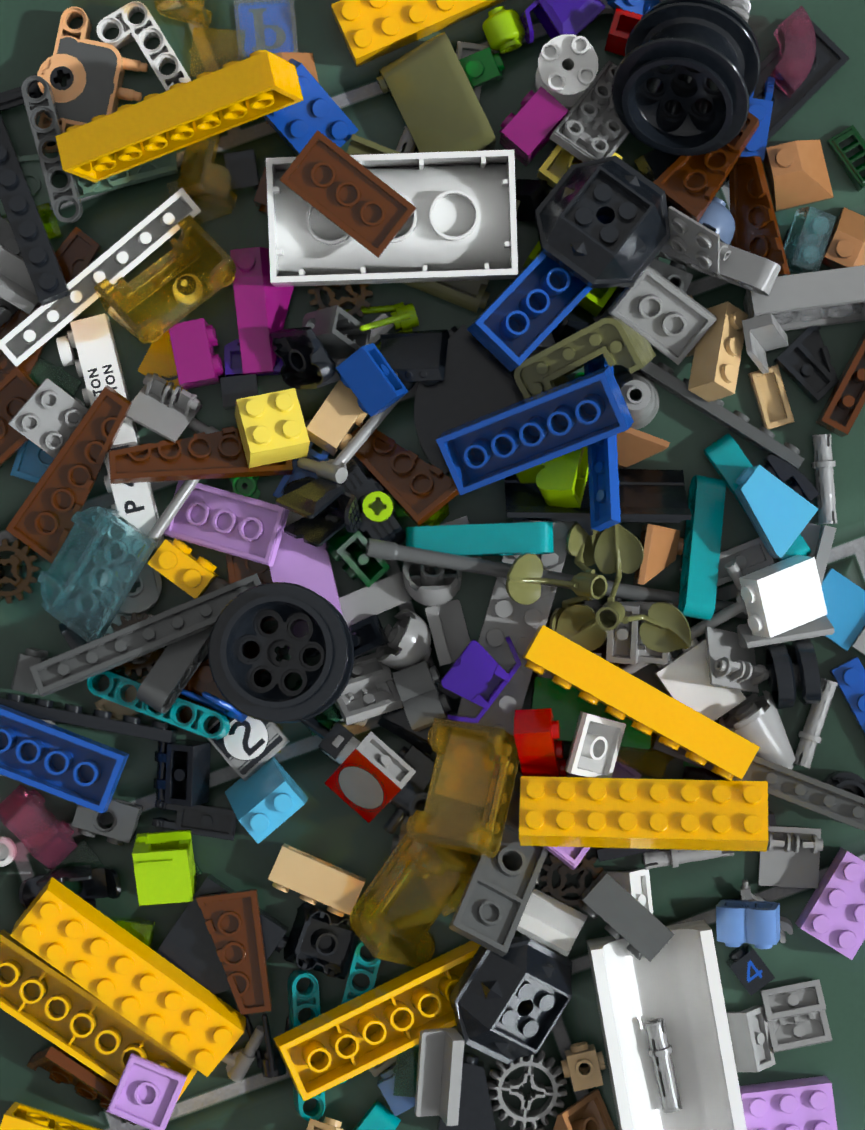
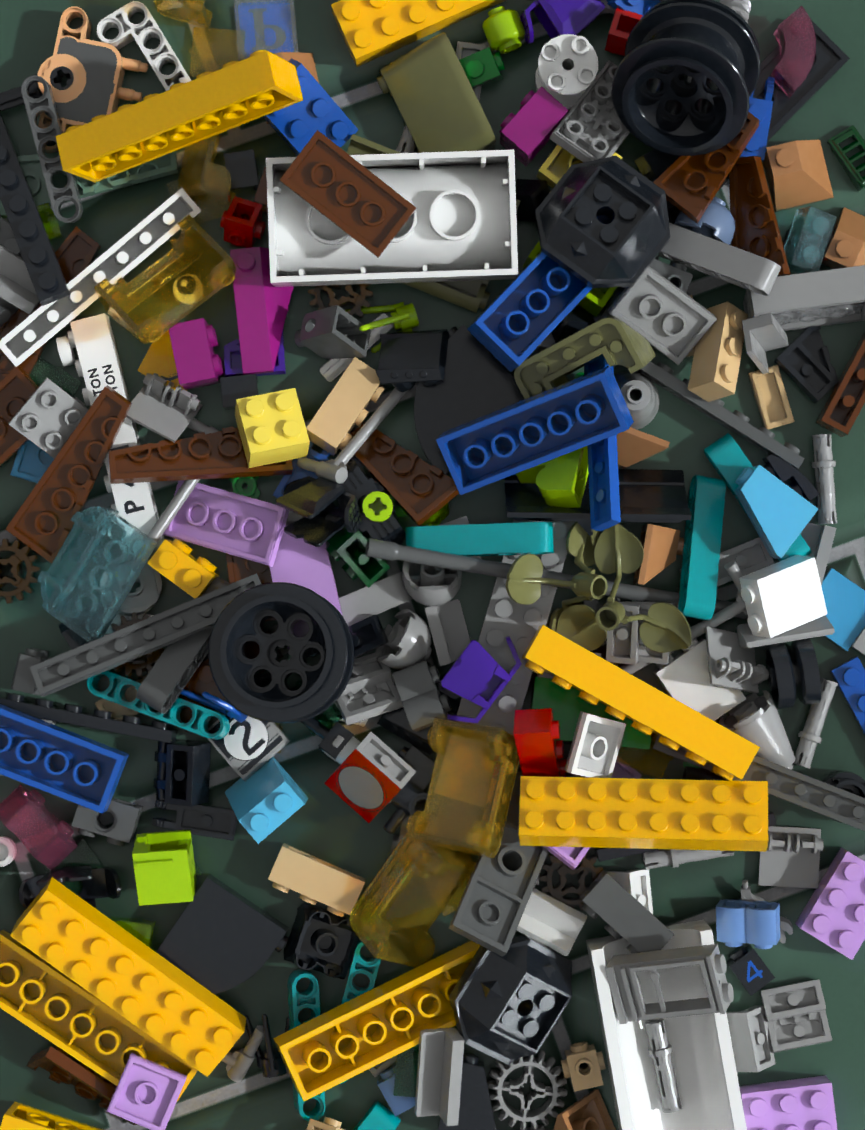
(238, 938): reddish brown wing -> none
(243, 222): none -> red brick
(304, 358): black slope -> none
(371, 380): blue brick -> none
(627, 992): none -> light grey door
(696, 241): light grey hinge -> none

